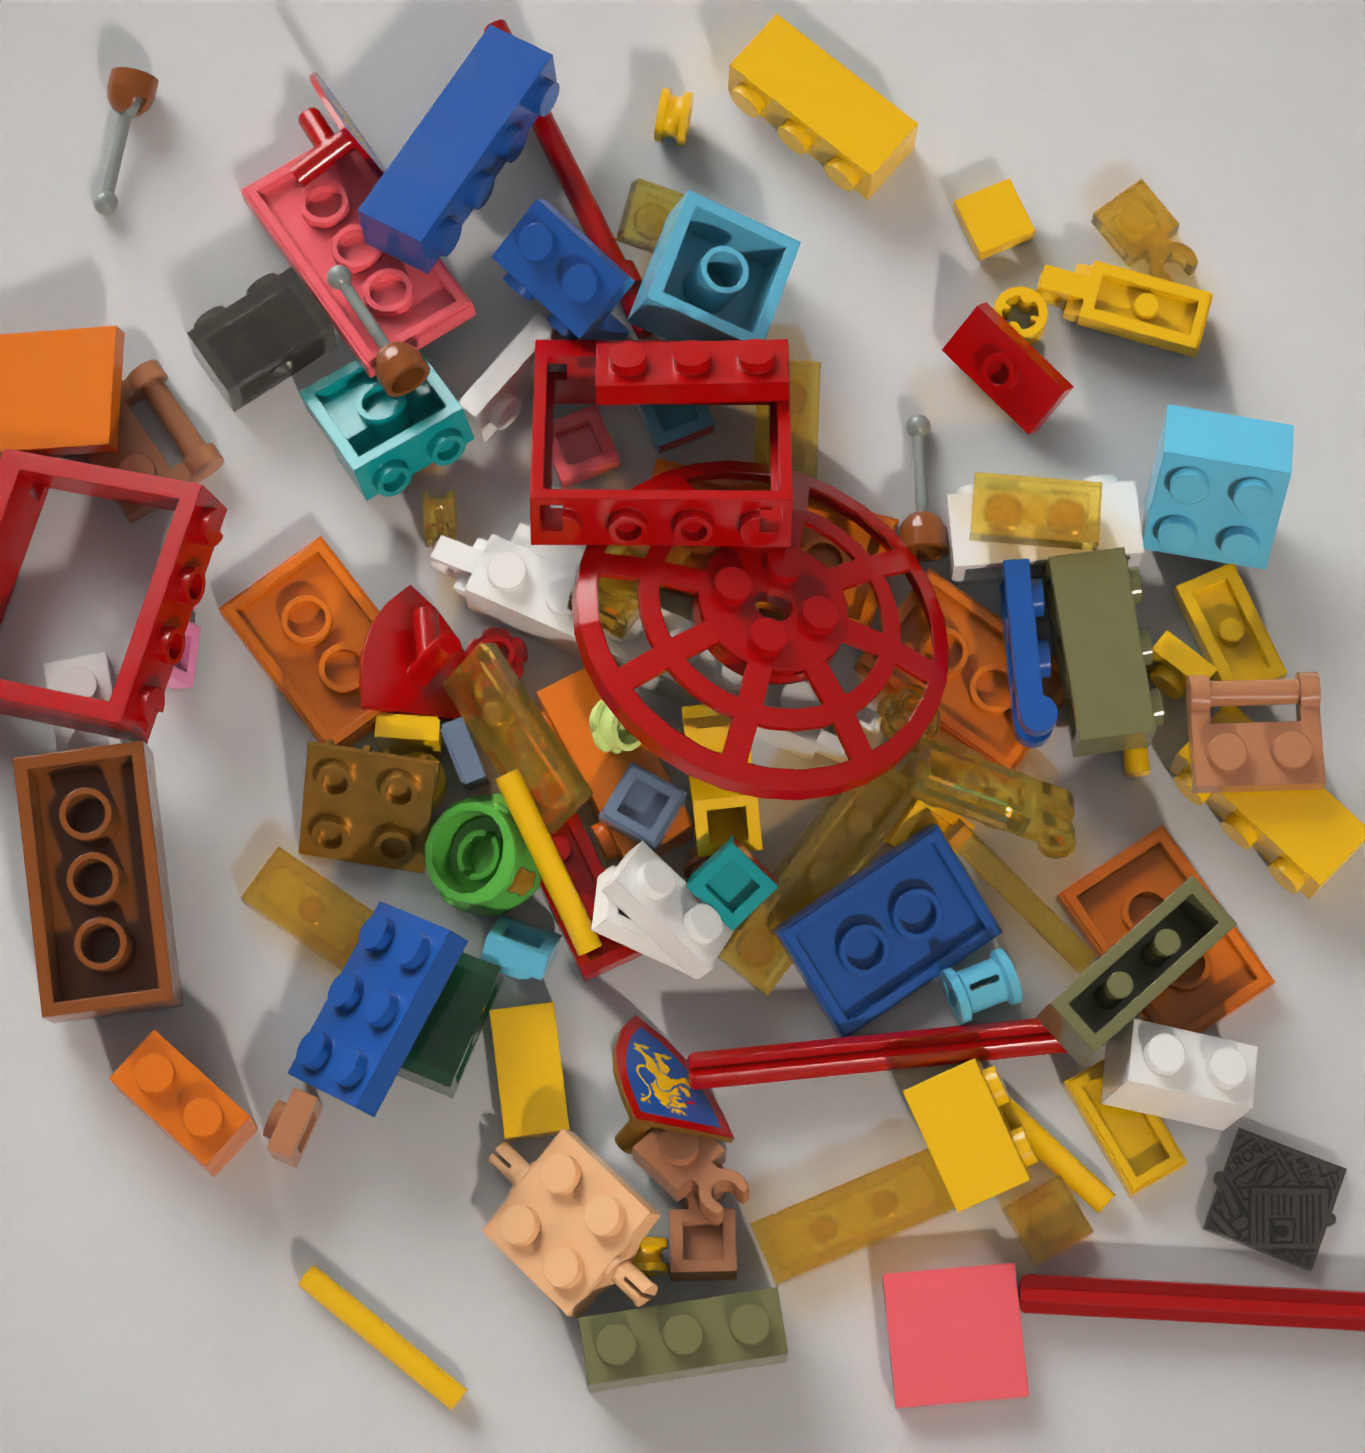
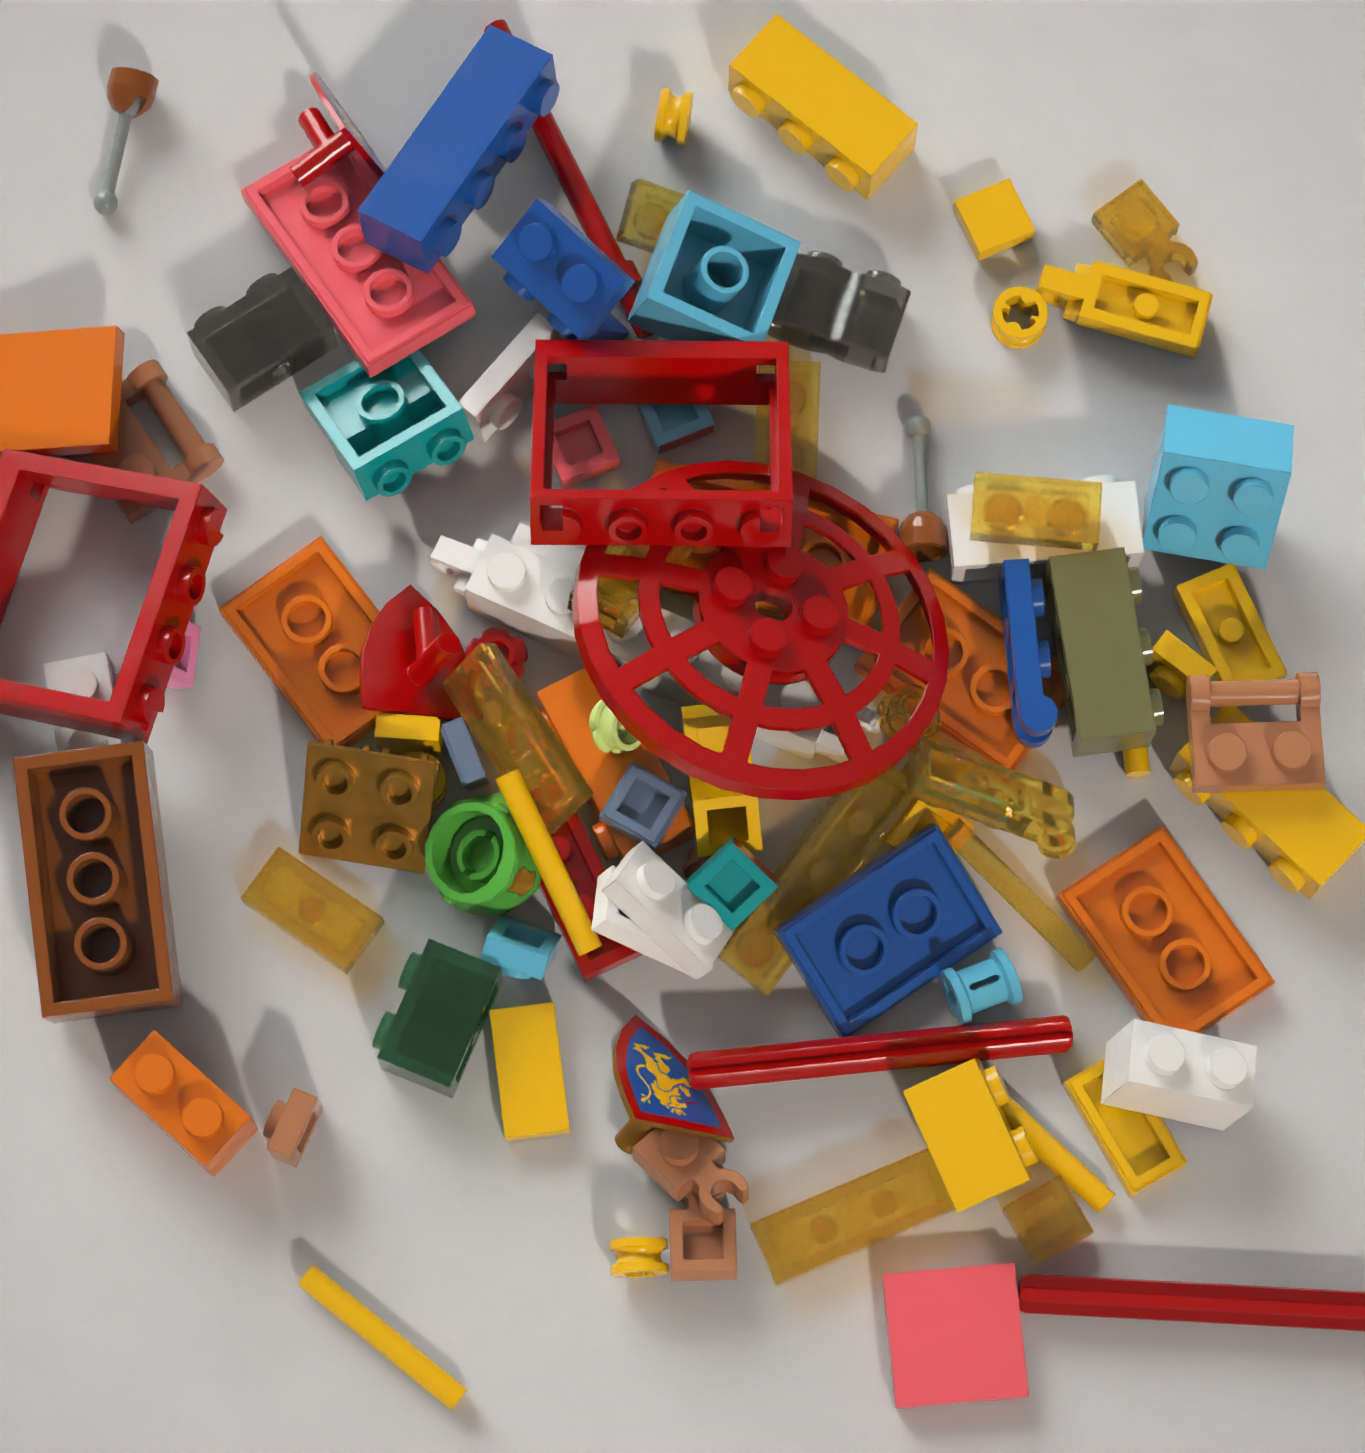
(377, 1007): blue plate -> none
(398, 364): dark orange hinge -> none
(439, 516): clear yellow bush -> none
(571, 1224): light nougat plate -> none
(683, 1339): olive brick -> none
(692, 372): red plate -> none
(840, 311): none -> clear smoke brick
(1007, 368): red plate -> none
(1136, 970): olive brick -> none
(1274, 1199): clear smoke piece -> none

